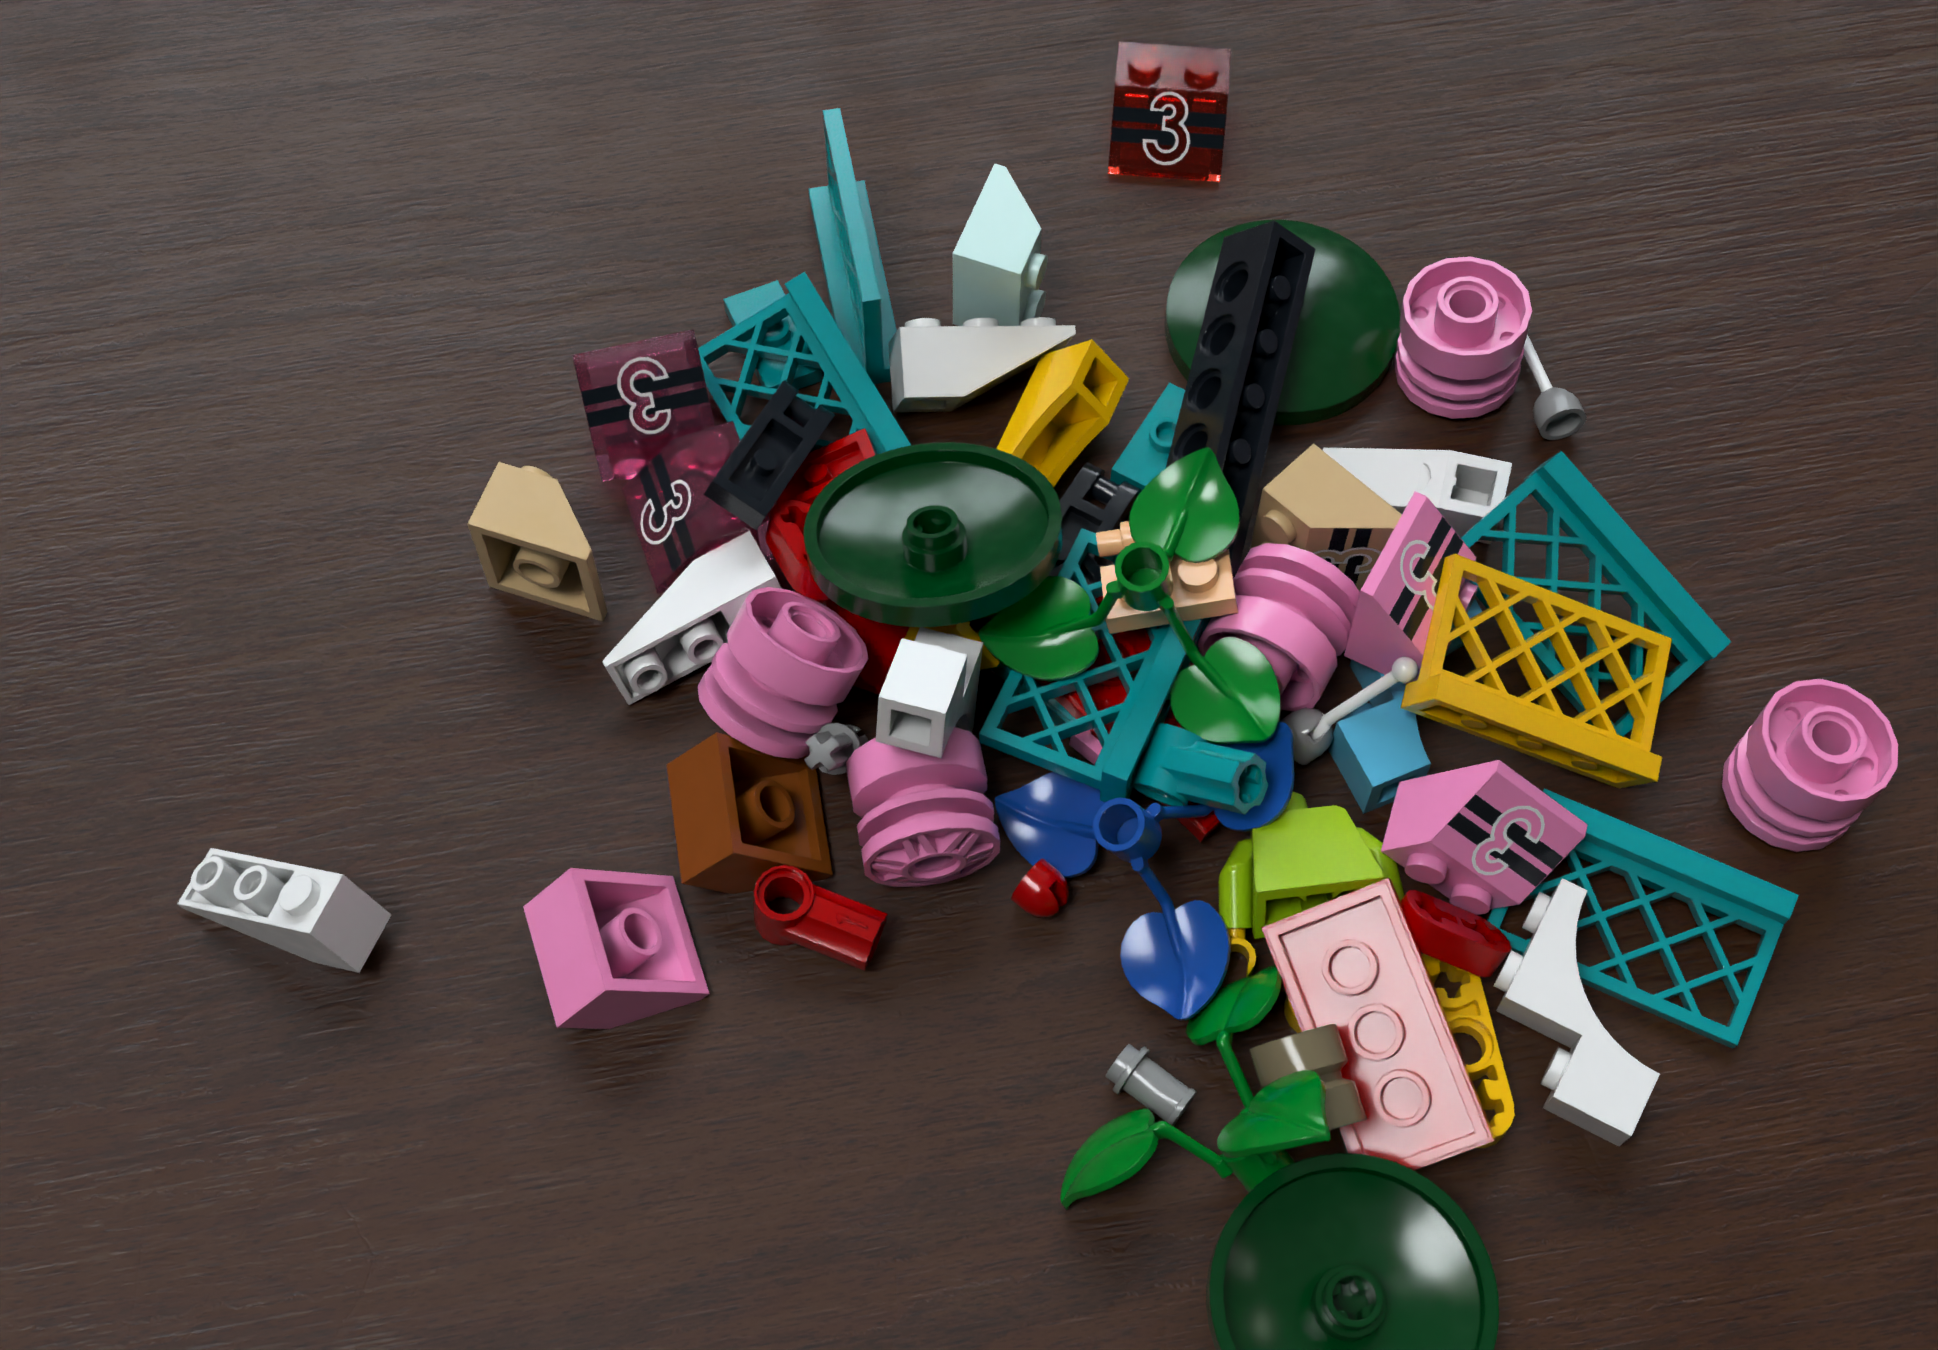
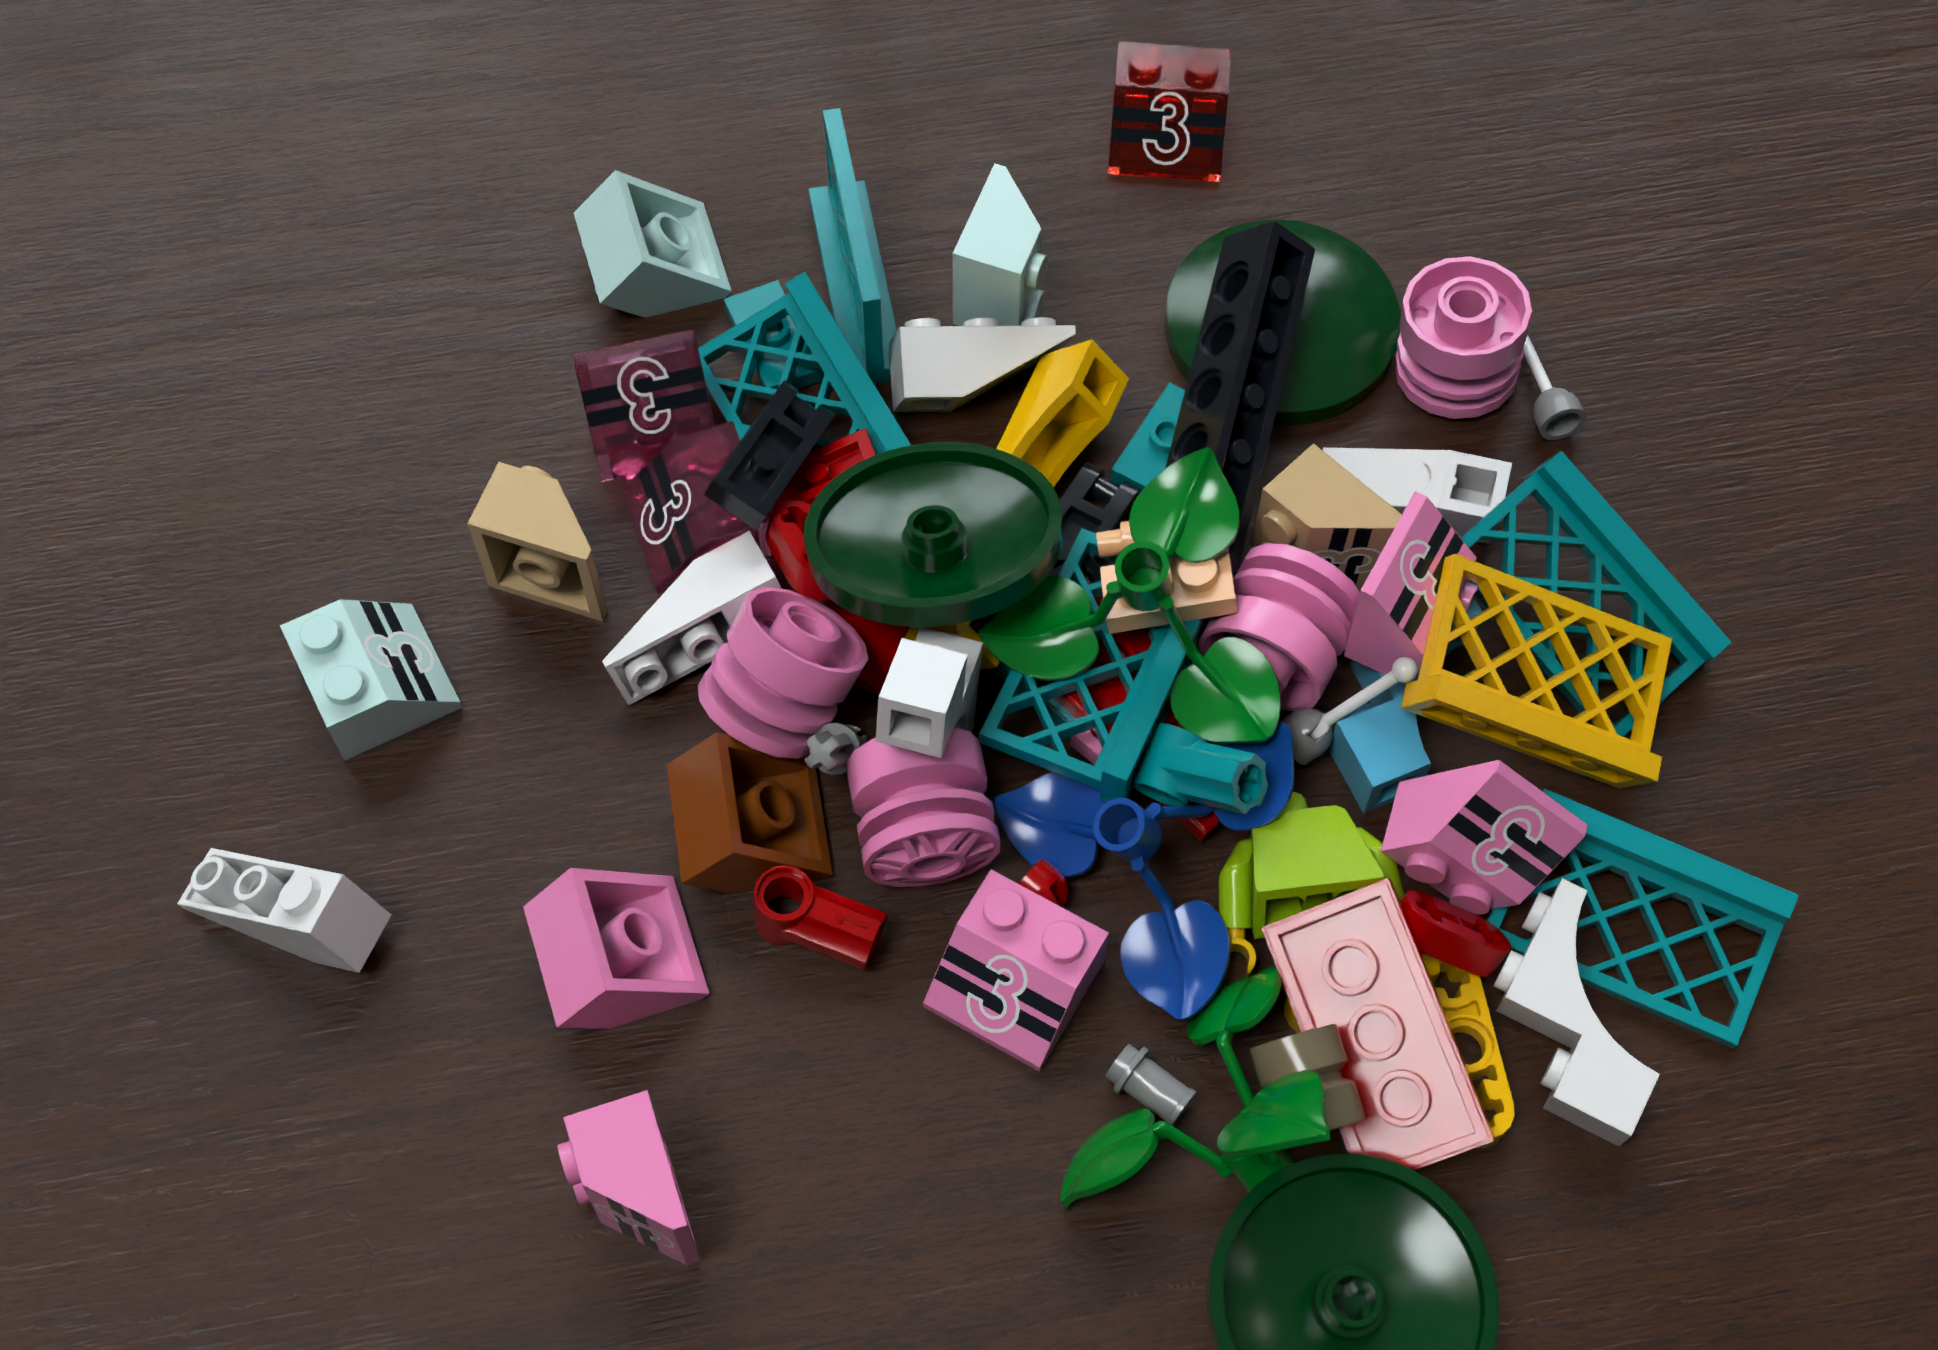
(370, 671): none -> light aqua slope
(626, 1173): none -> bright pink slope
(649, 248): none -> light aqua slope
(1016, 970): none -> bright pink slope
(1810, 765): bright pink wheel -> none

